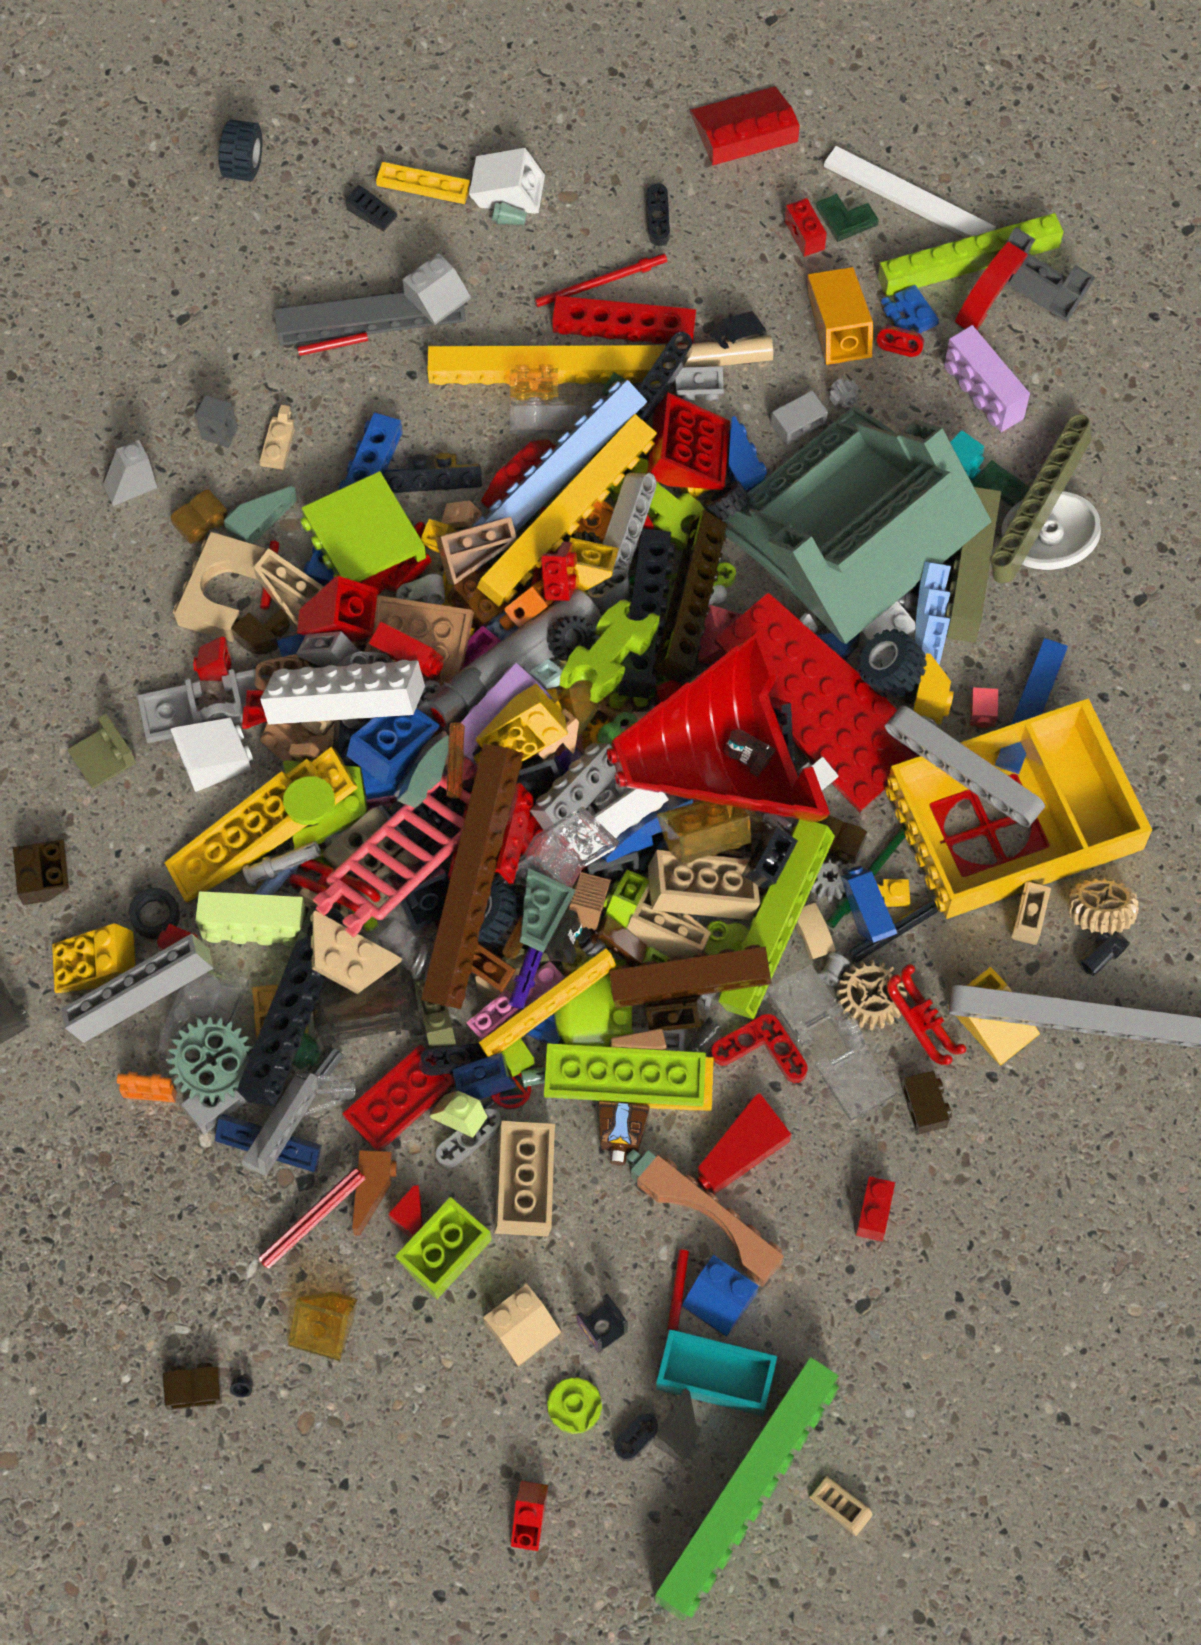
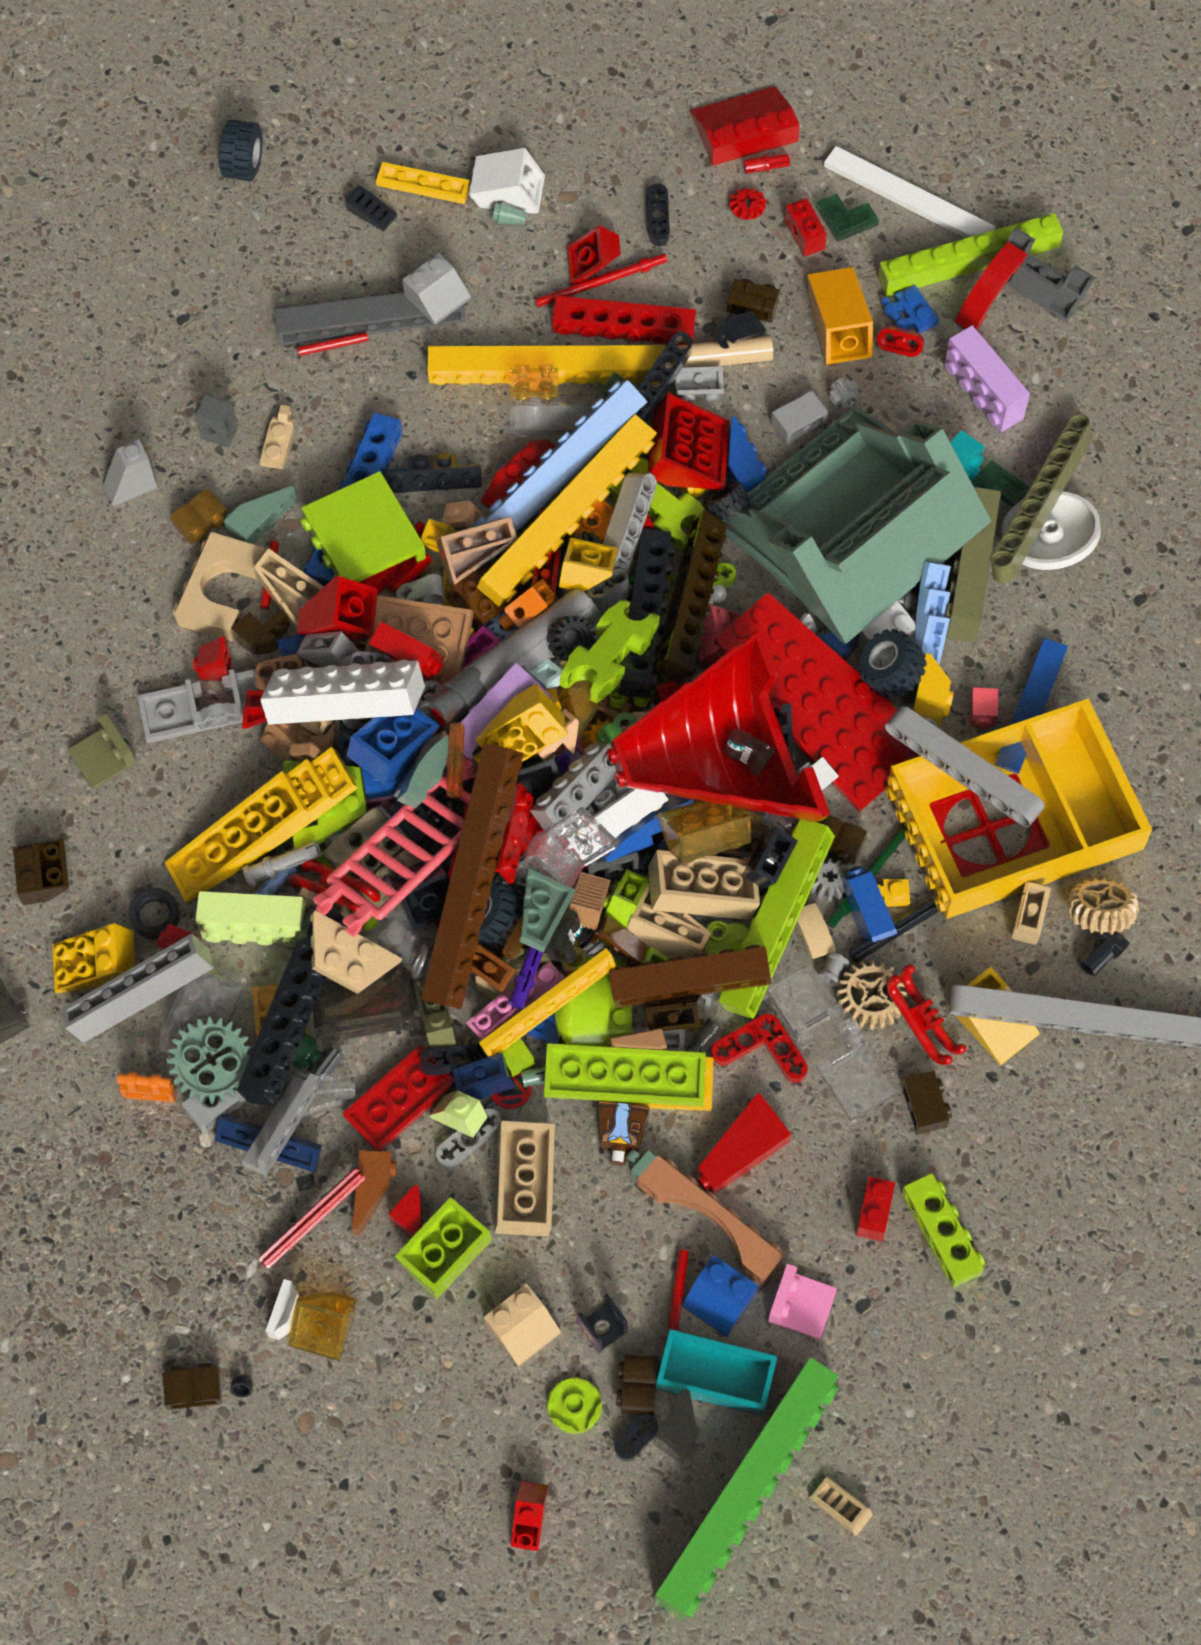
(212, 751): white slope -> none
(283, 1311): none -> white slope
(309, 800): lime tile -> none
(559, 573): red bracket -> none
(592, 253): none -> red slope
(639, 1384): none -> dark brown brick
(739, 207): none -> red gear
(748, 296): none -> dark brown brick
(766, 163): none -> red axle
(802, 1304): none -> bright pink bracket
(956, 1270): none -> lime brick

